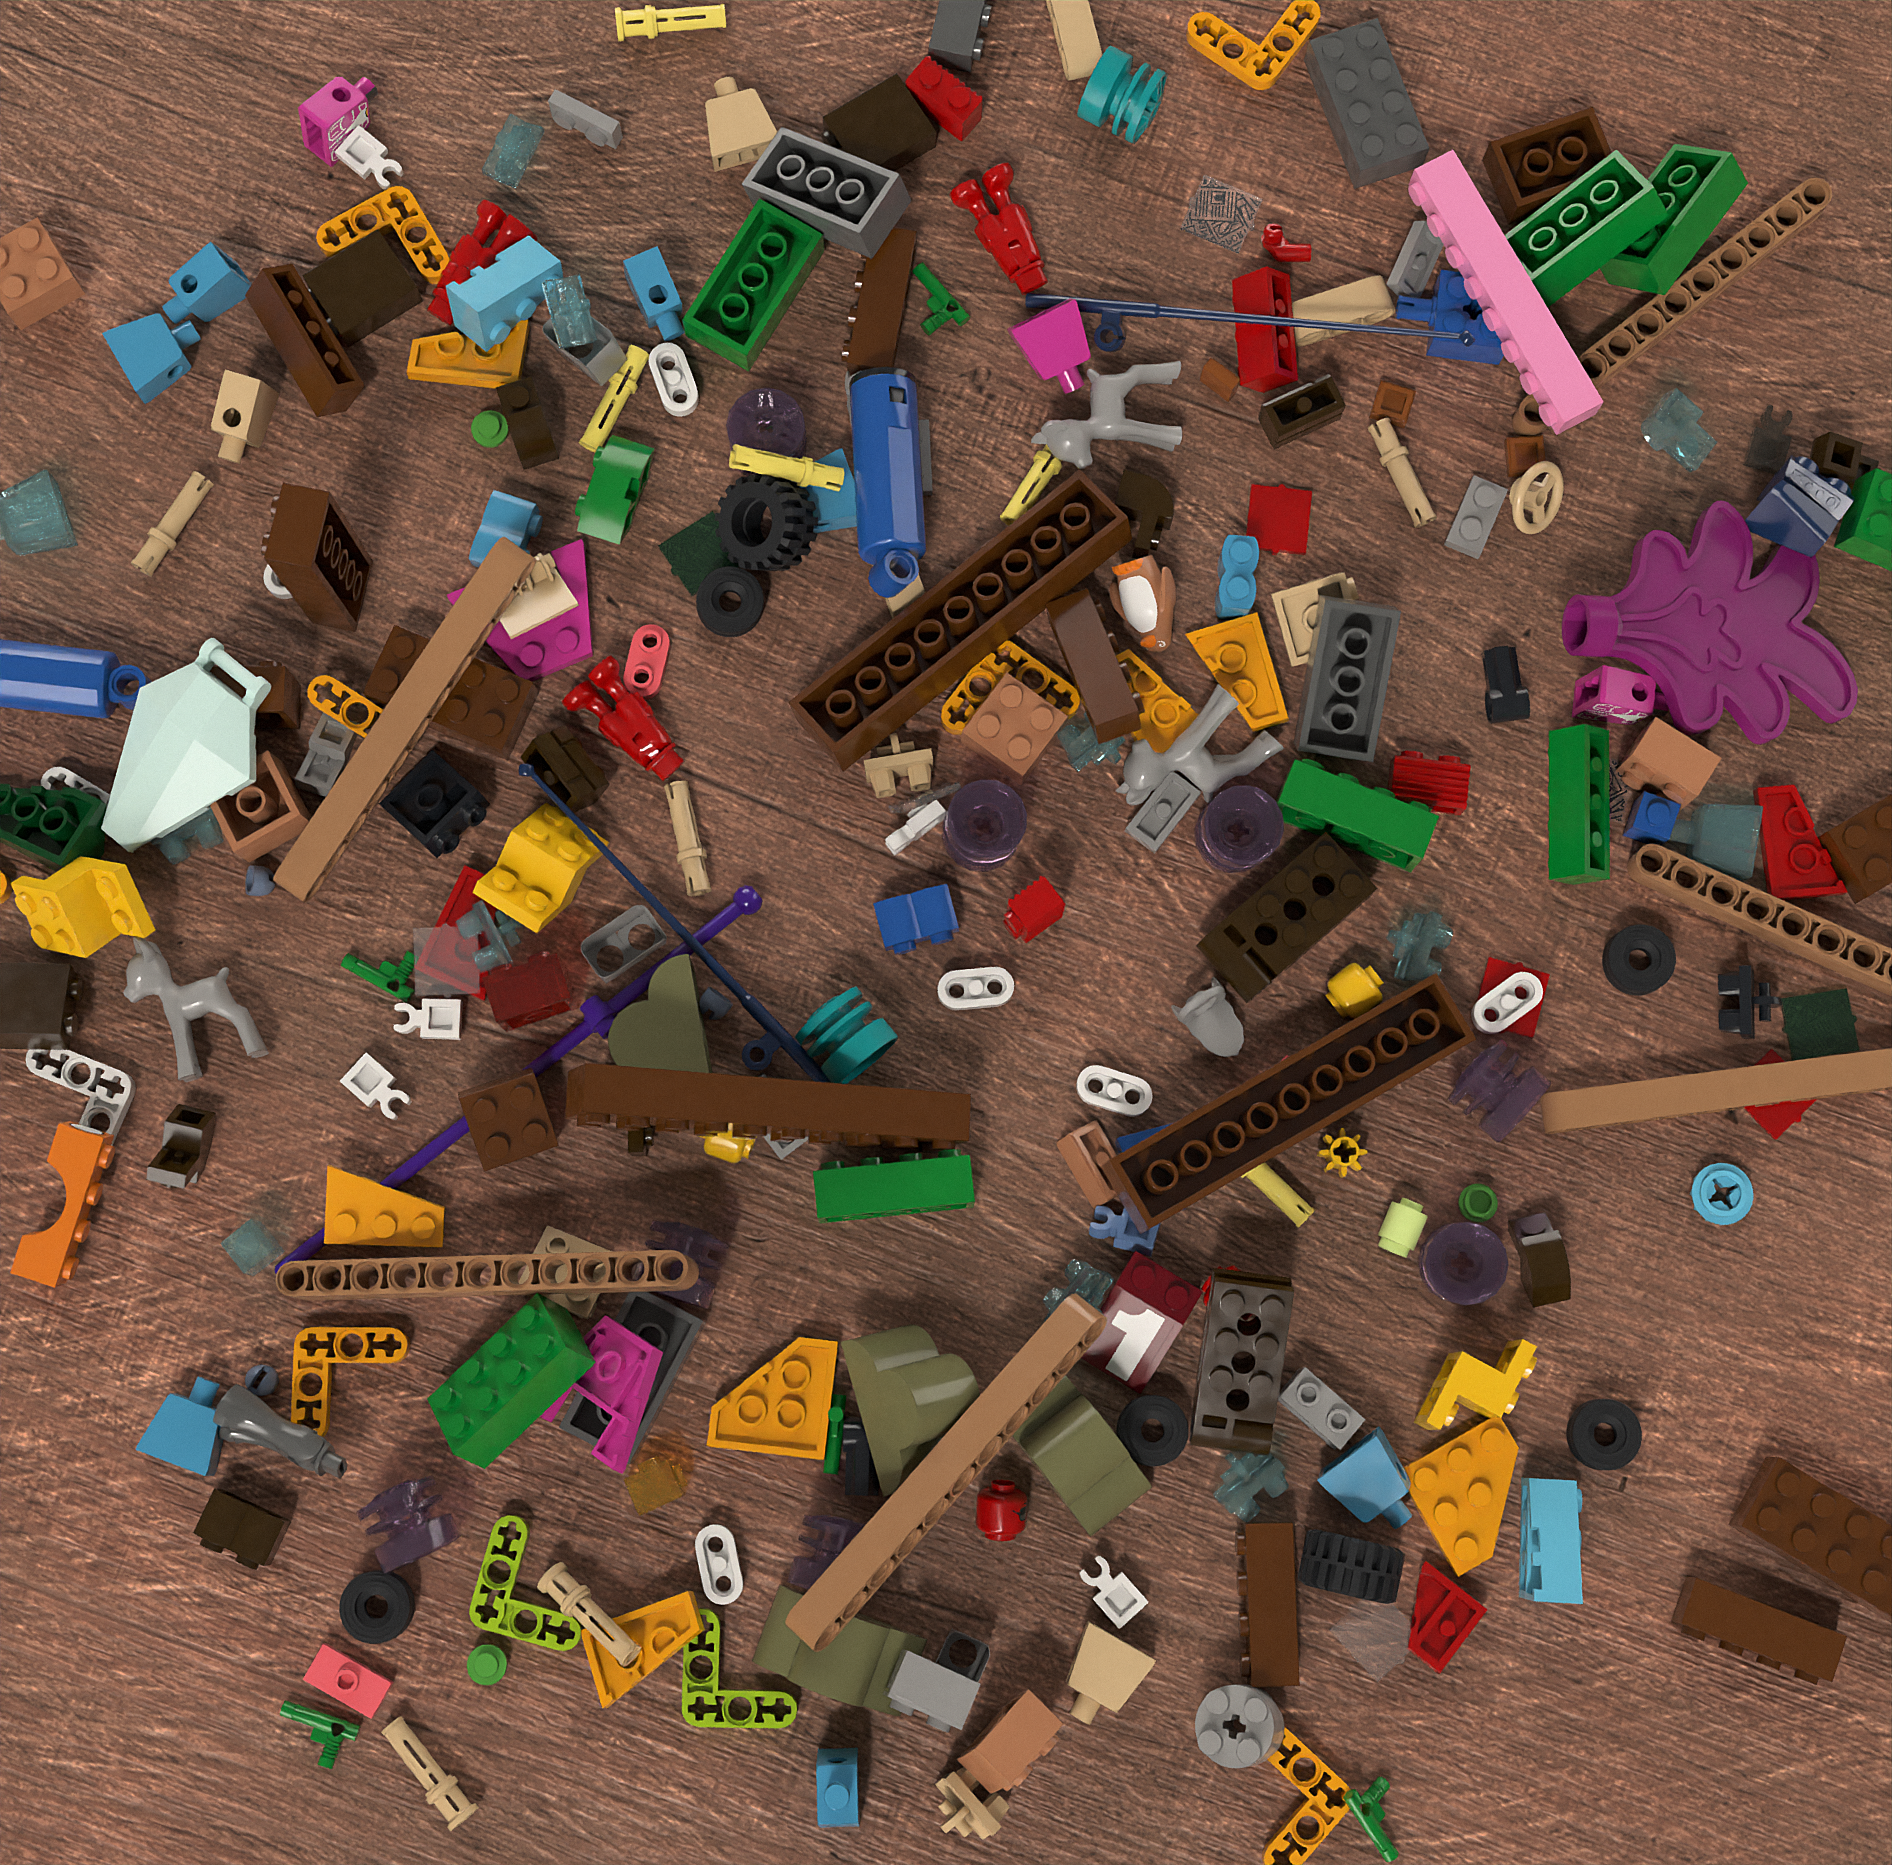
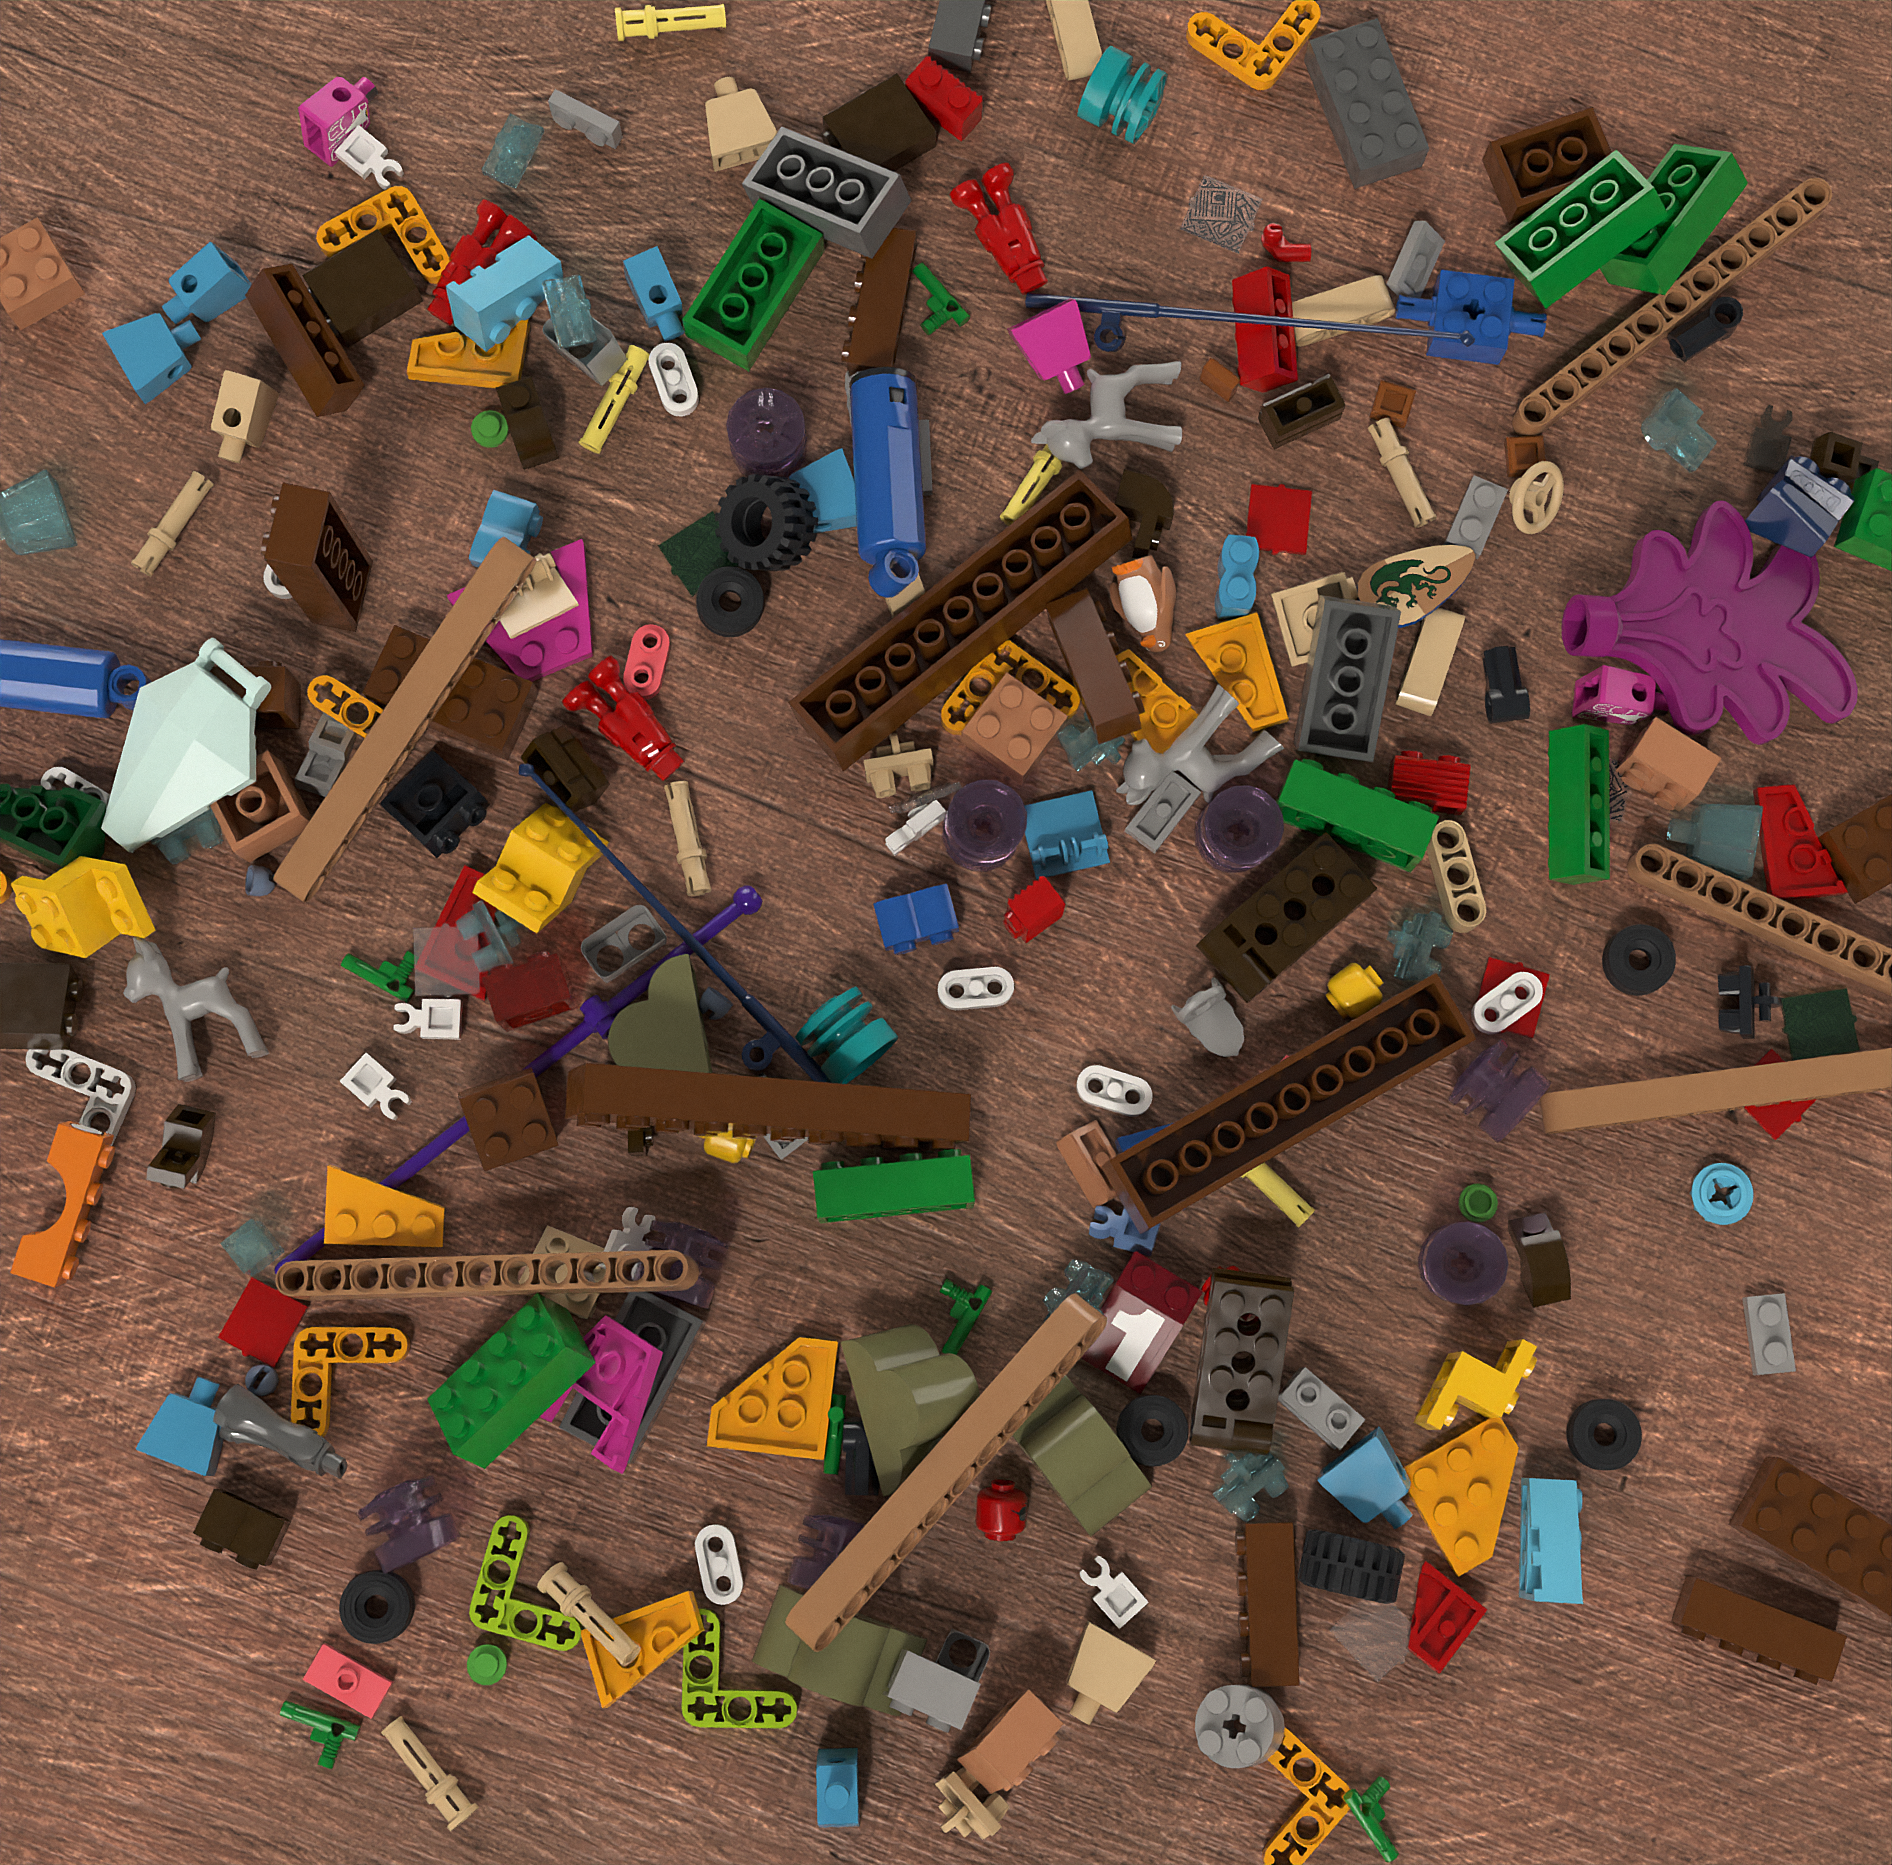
(263, 1322): none -> red piece
(614, 489): green brick -> none
(631, 1236): none -> white plate
(655, 1484): clear yellow brick -> none
(794, 469): light yellow pin -> none
(962, 1312): none -> green hose
(1065, 835): none -> dark azure hinge
(1349, 1144): yellow gear -> none
(1402, 1227): yellowish green brick -> none
(1416, 580): none -> shield
(1430, 661): none -> tan beam
(1450, 894): none -> tan beam
(1504, 293): bright pink brick -> none
(1651, 819): blue brick -> none
(1705, 329): none -> black piece
(1769, 1334): none -> light grey plate

